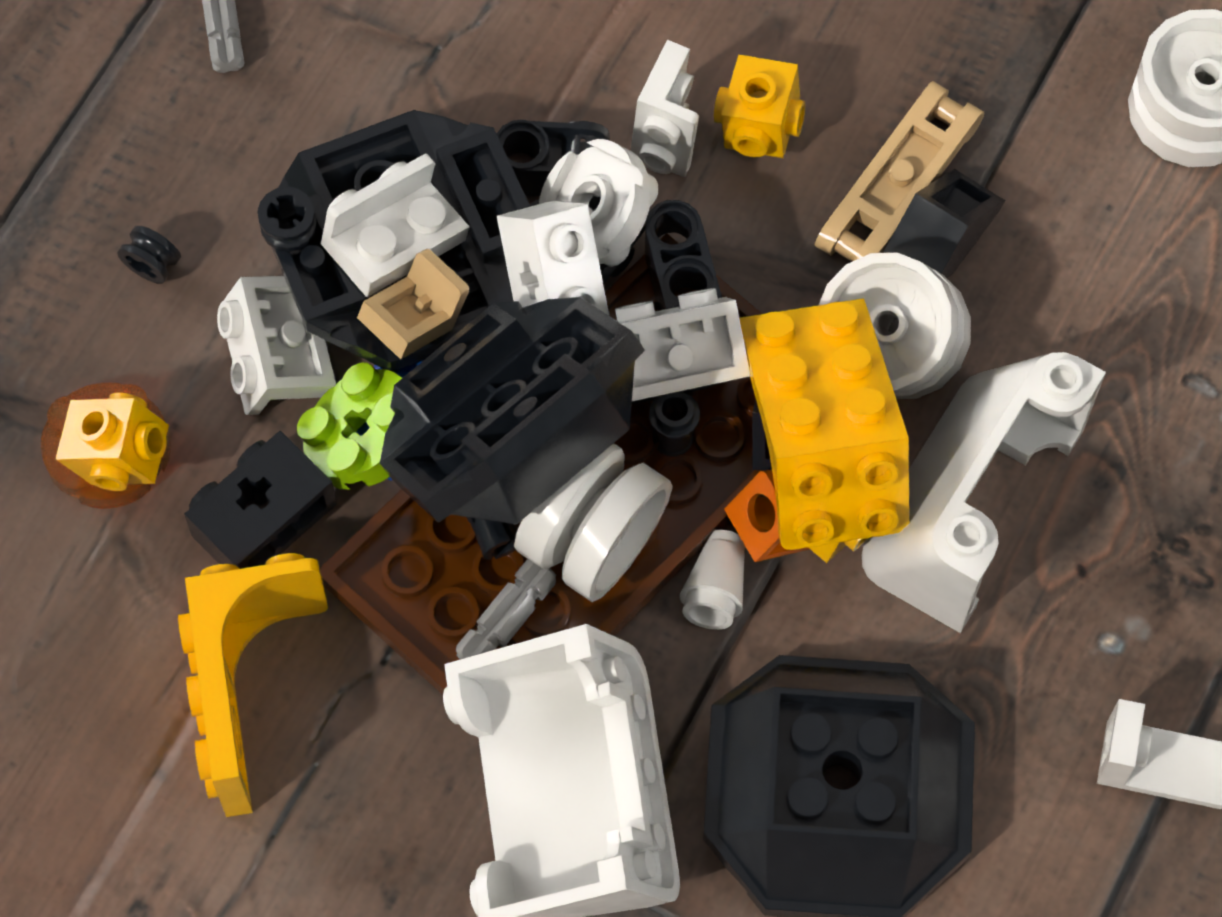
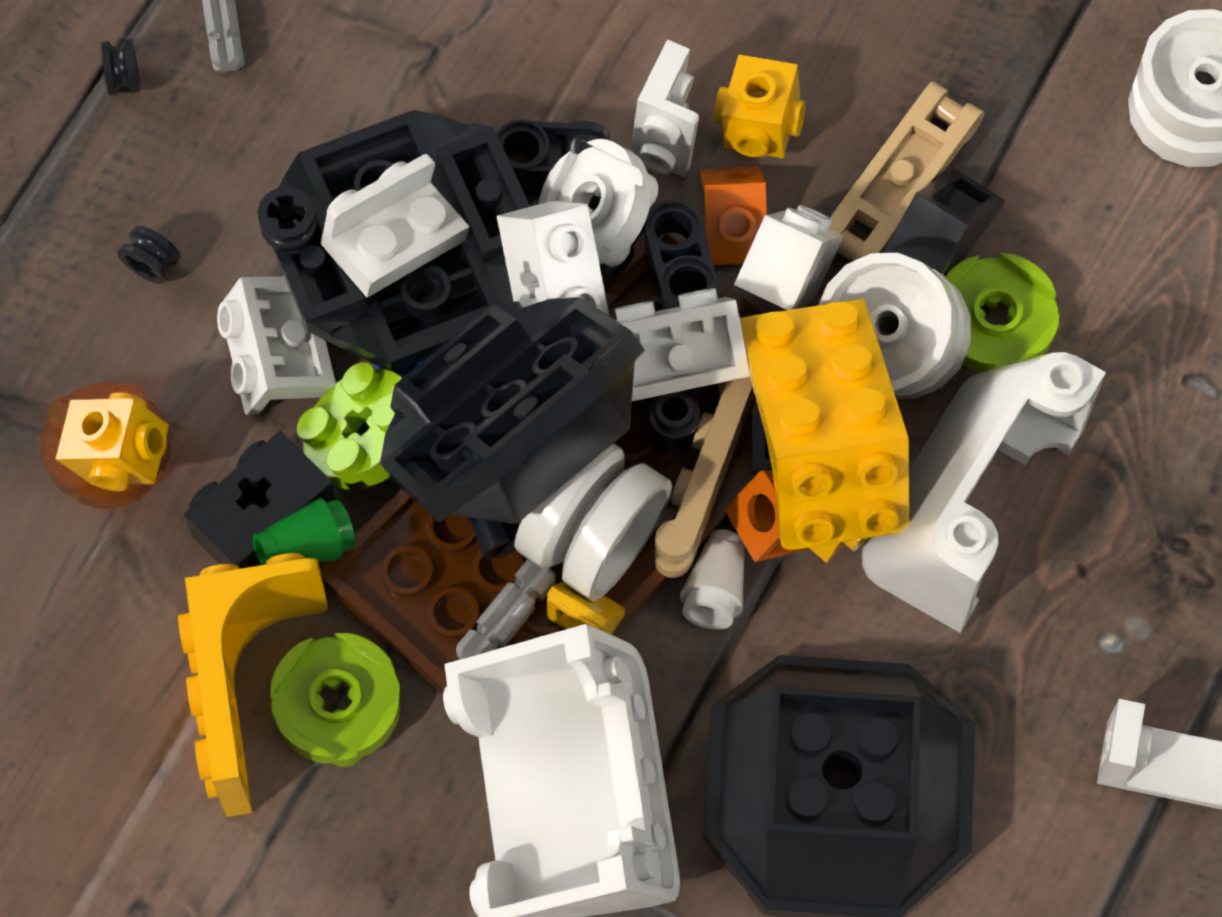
(120, 67): none -> black bush
(313, 531): none -> green cone
(344, 734): none -> lime plate
(417, 306): tan bracket -> none
(572, 609): none -> yellow slope
(698, 488): none -> tan plate
(732, 211): none -> orange bracket
(790, 257): none -> white brick
(1030, 303): none -> lime plate

